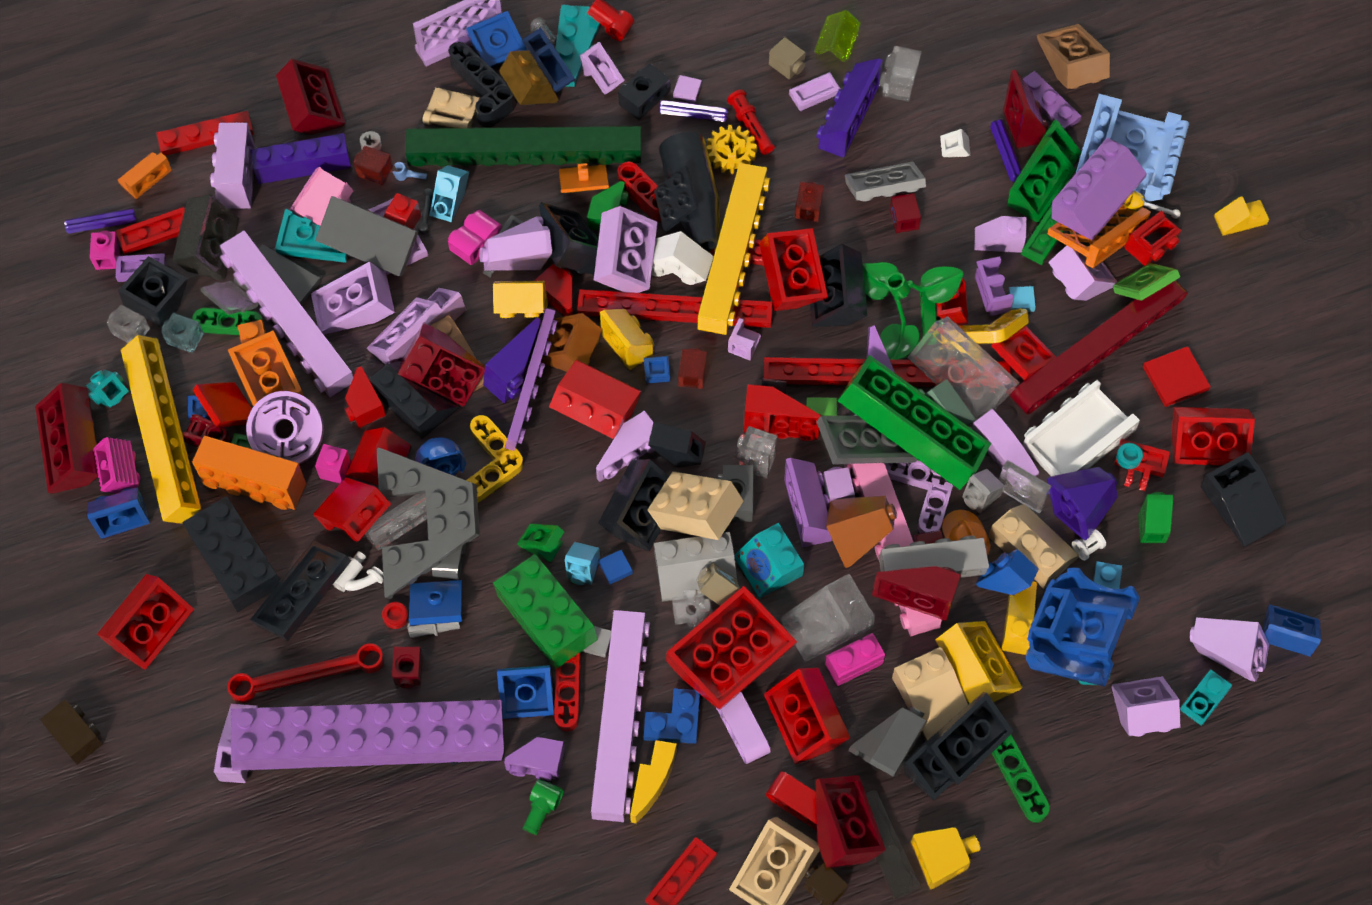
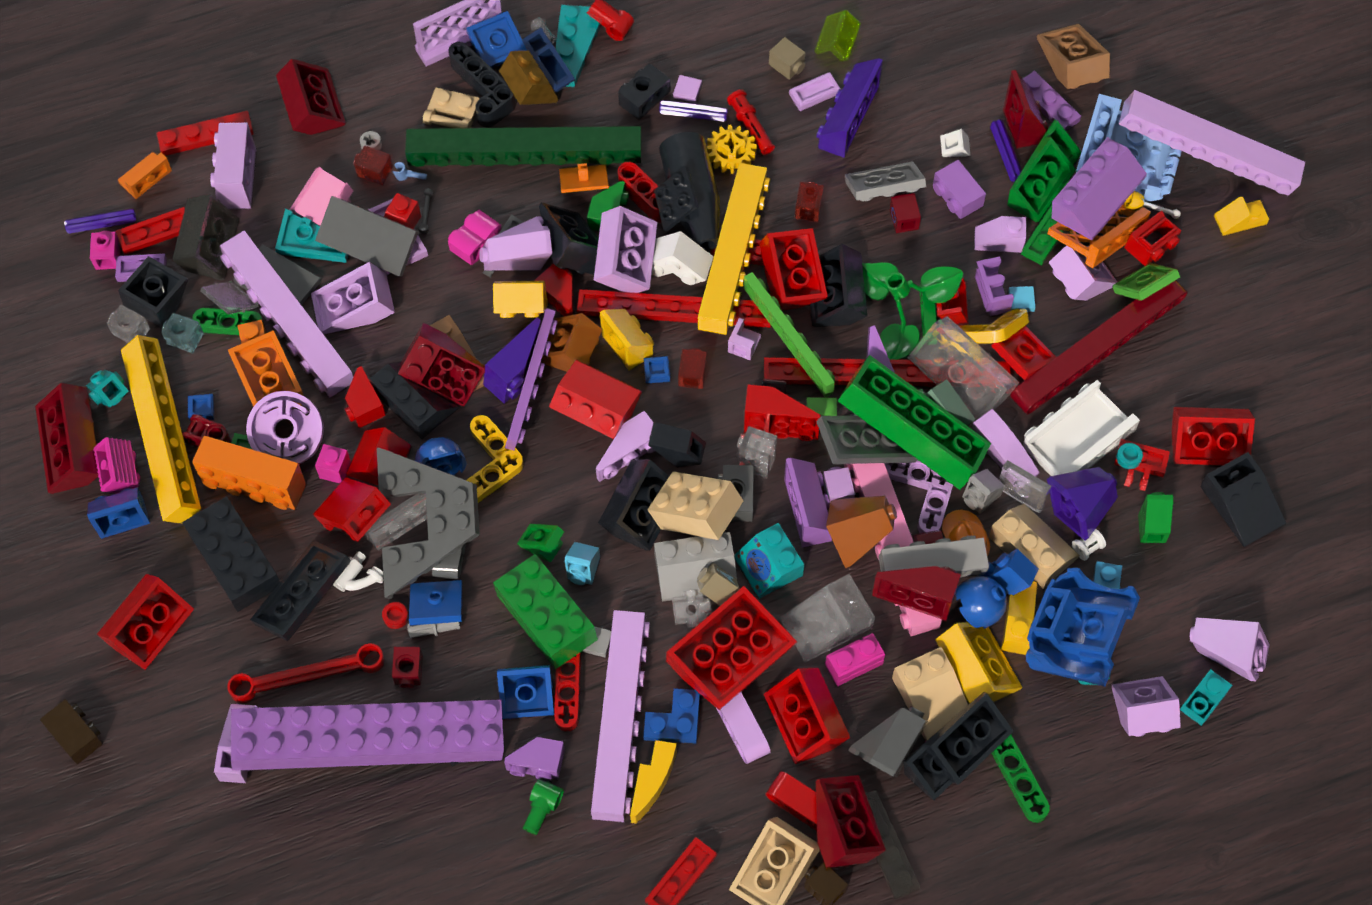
(223, 403): red tile -> none
(300, 158): dark purple brick -> none
(398, 336): lavender slope -> none
(448, 192): medium azure slope -> none
(600, 66): lavender slope -> none
(615, 567): blue tile -> none
(785, 329): none -> bright green plate
(901, 73): clear brick -> none
(943, 854): yellow torso -> none
(958, 189): none -> medium lavender brick
(982, 601): none -> blue cylinder
(1176, 376): red tile -> none
(1211, 143): none -> lavender brick
(1292, 630): blue slope -> none

